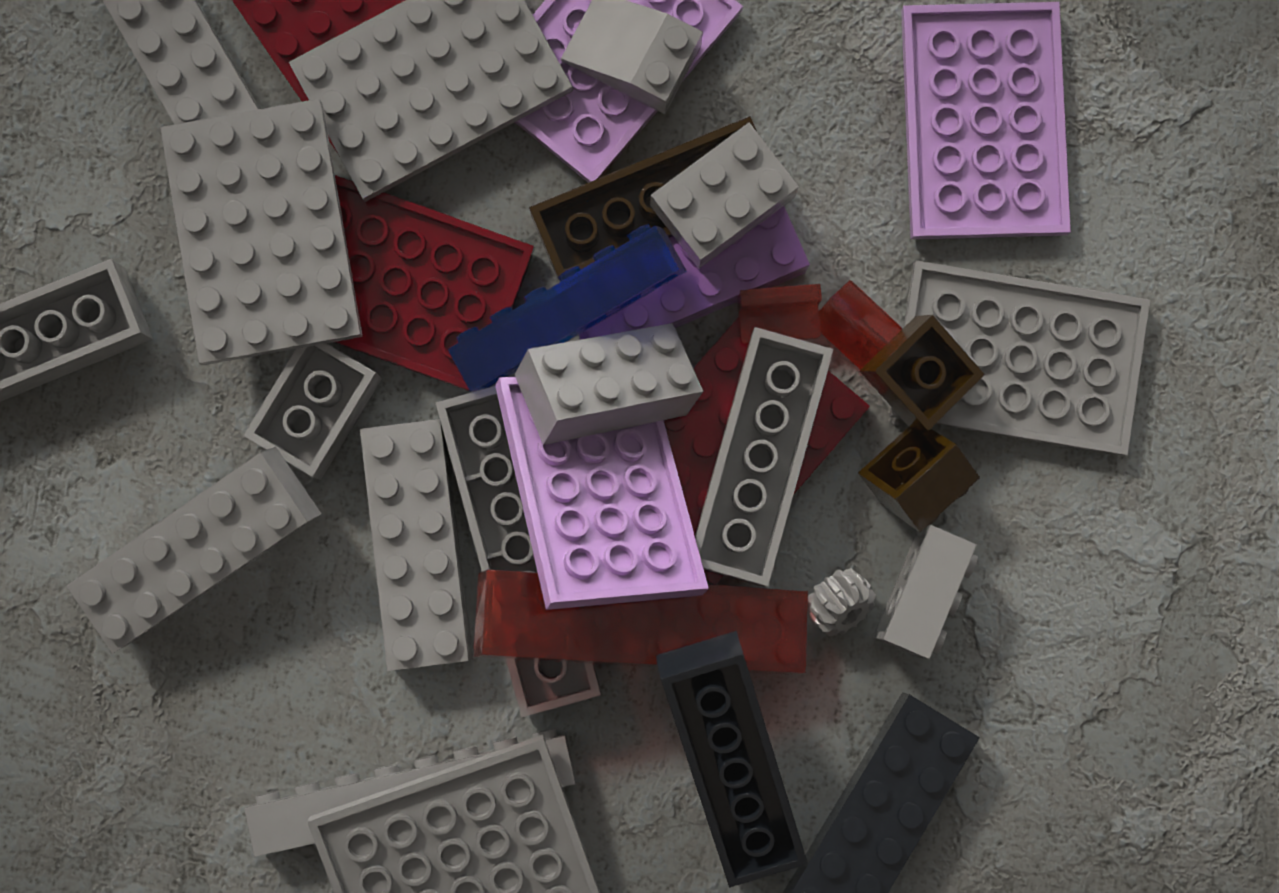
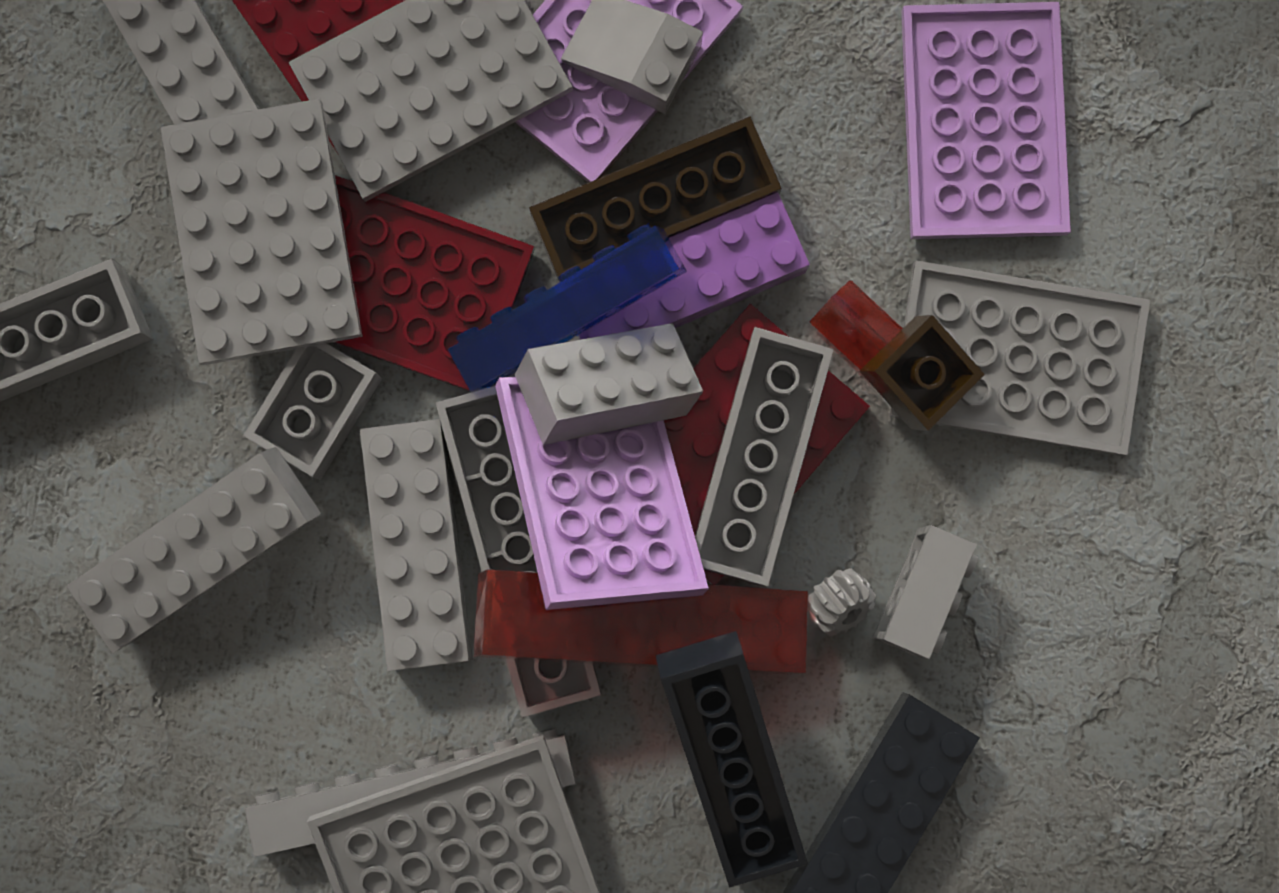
(723, 195): light grey brick -> none
(781, 310): clear red panel -> none
(919, 476): dark brown brick -> none

